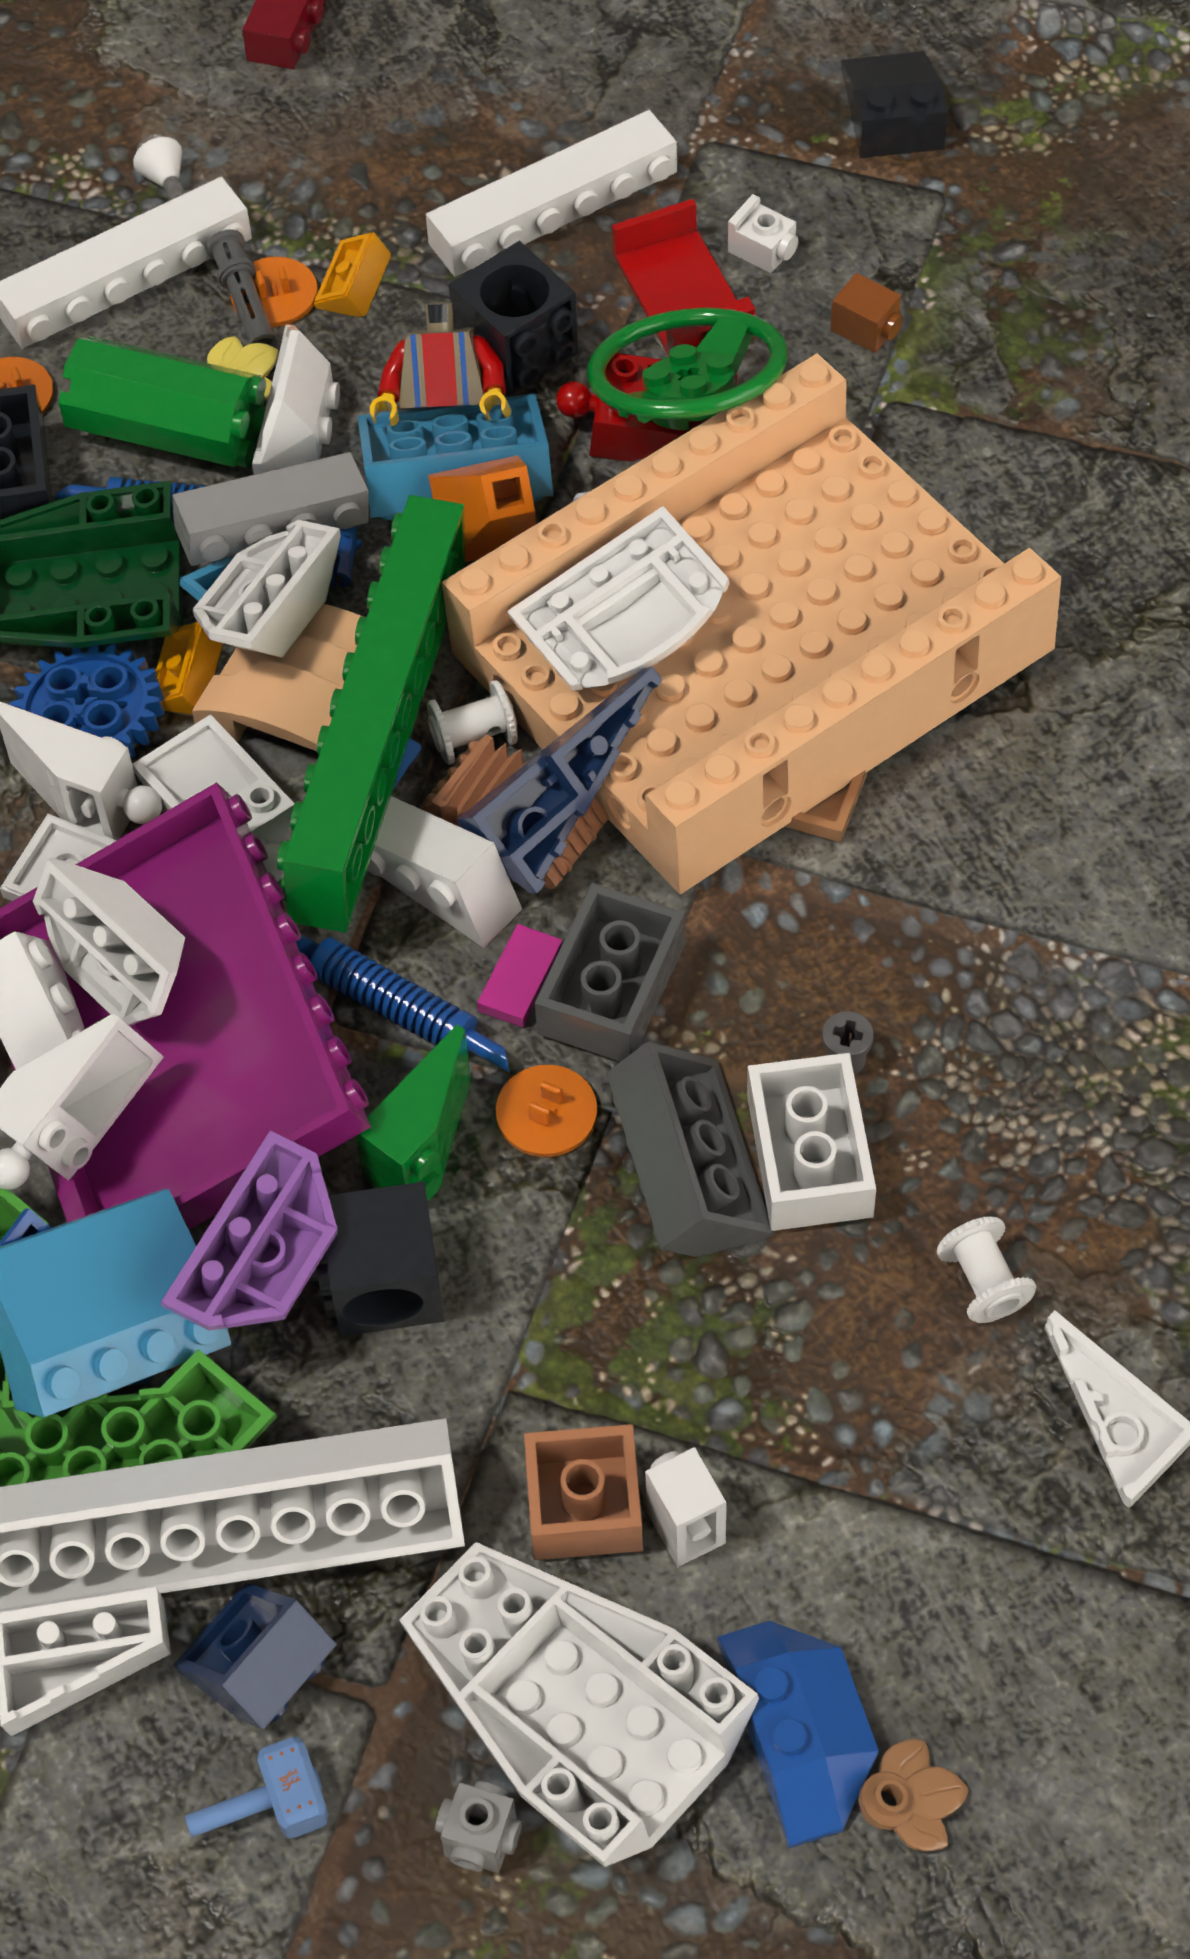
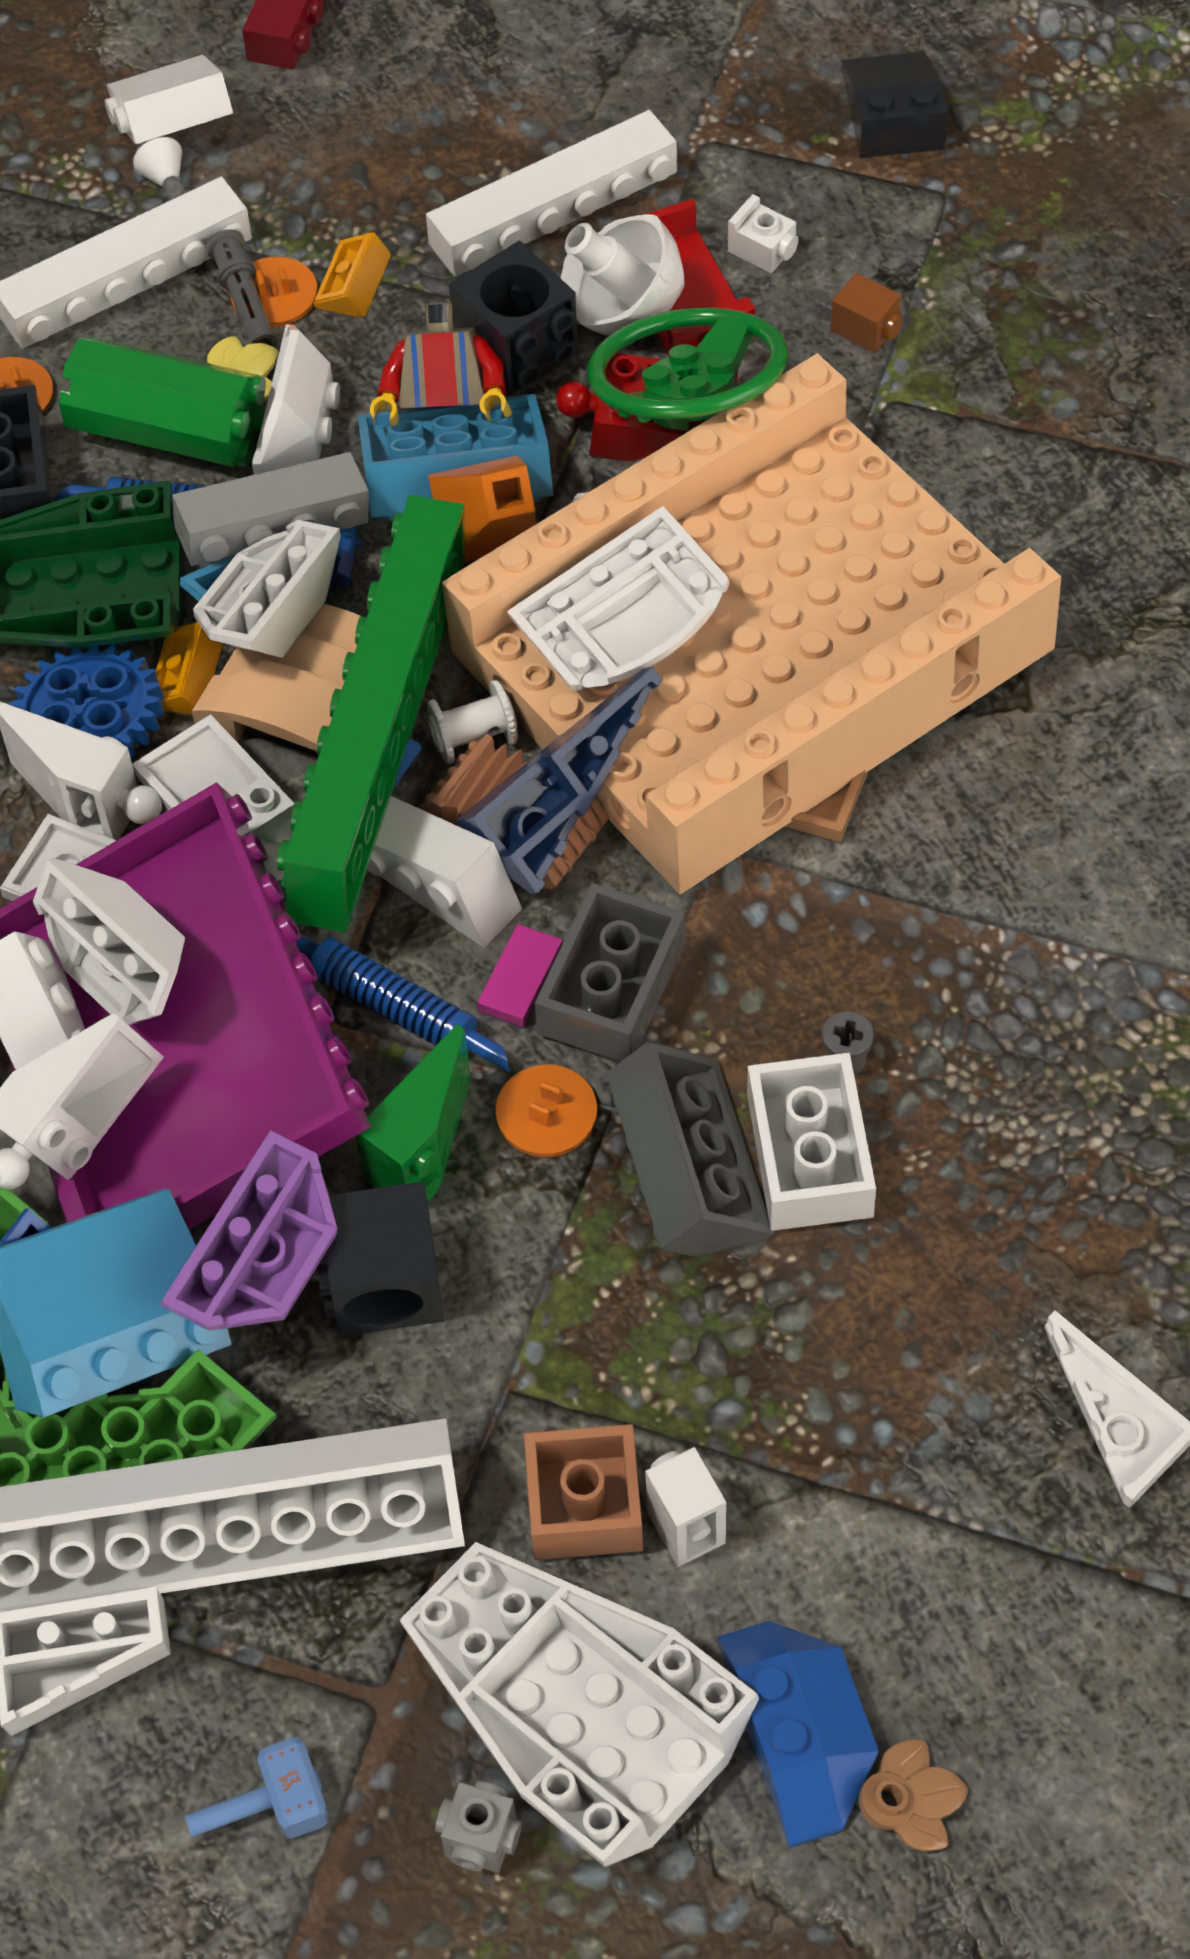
(168, 99): none -> white brick
(256, 1654): dark blue slope -> none
(622, 272): none -> white piece
(986, 1269): white hose -> none

